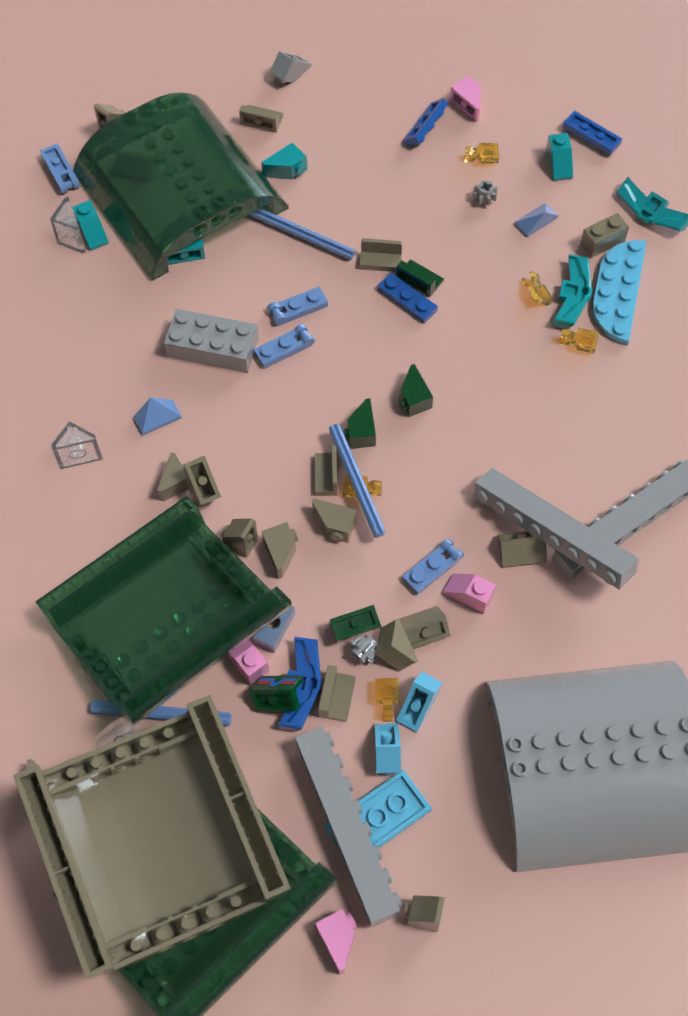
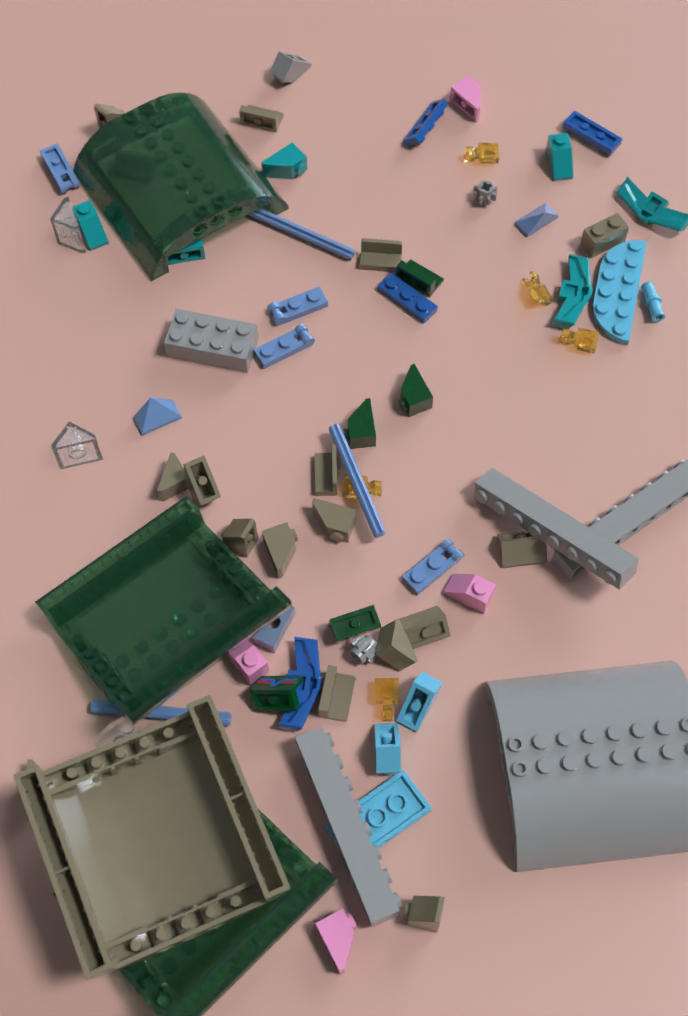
(653, 301): none -> medium azure pin

